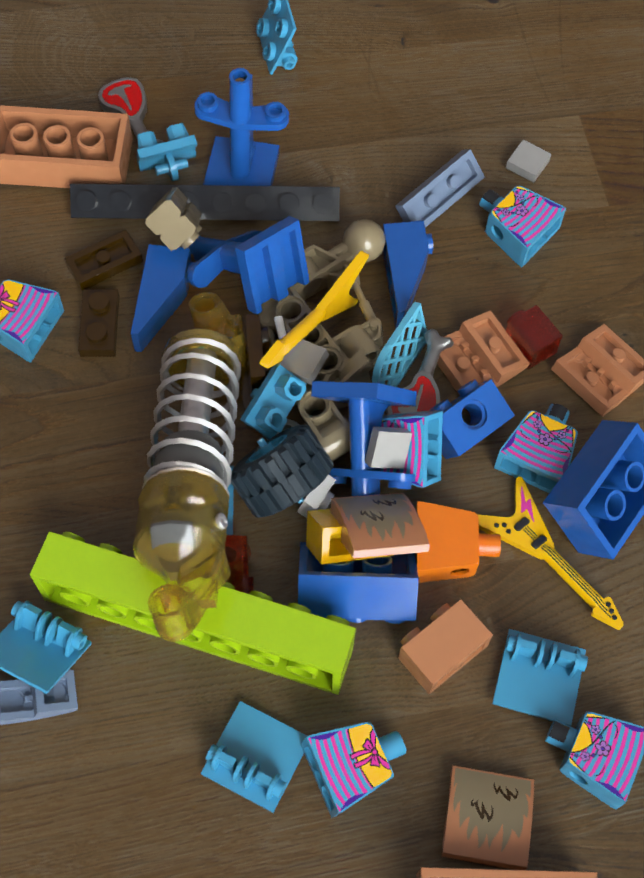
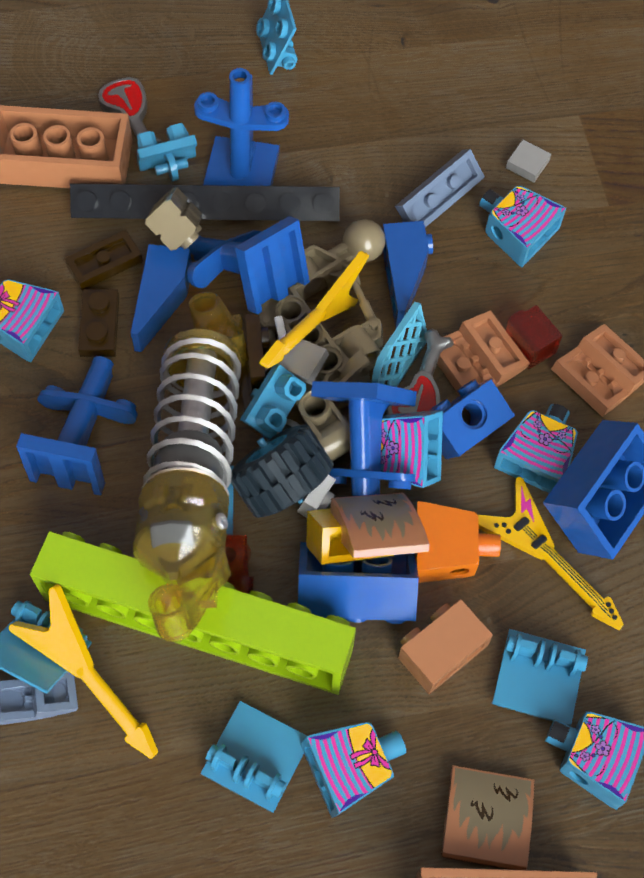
(67, 648): none -> yellow piece
(68, 455): none -> blue piece
(388, 447): tile -> none

